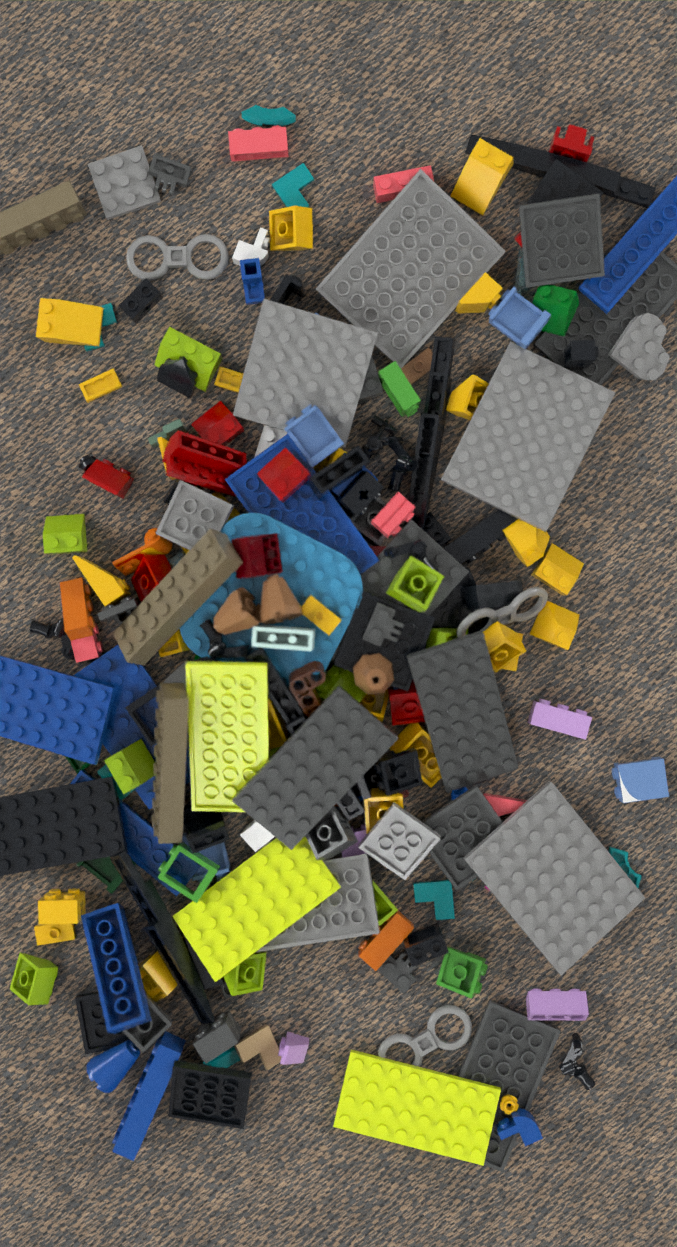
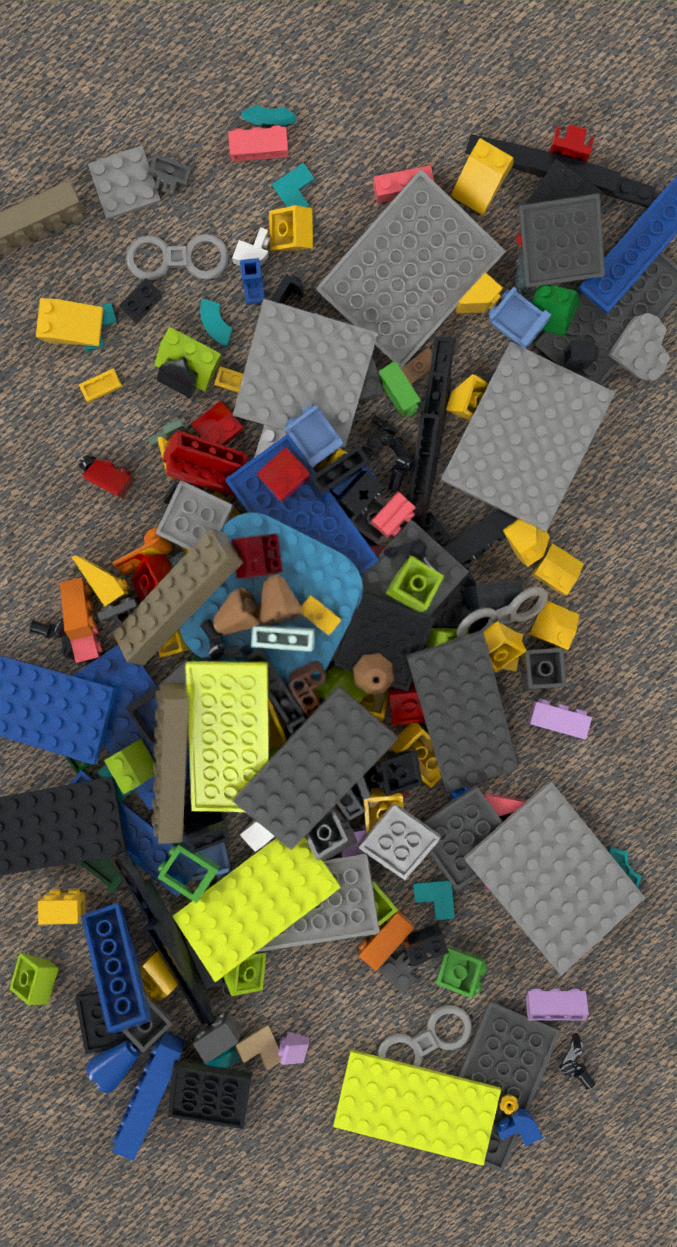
(54, 933): yellow plate -> none
(64, 534): lime slope -> none
(213, 322): none -> teal tile
(382, 625): dark grey hinge -> none
(543, 669): none -> dark grey brick
(640, 780): medium blue panel -> none

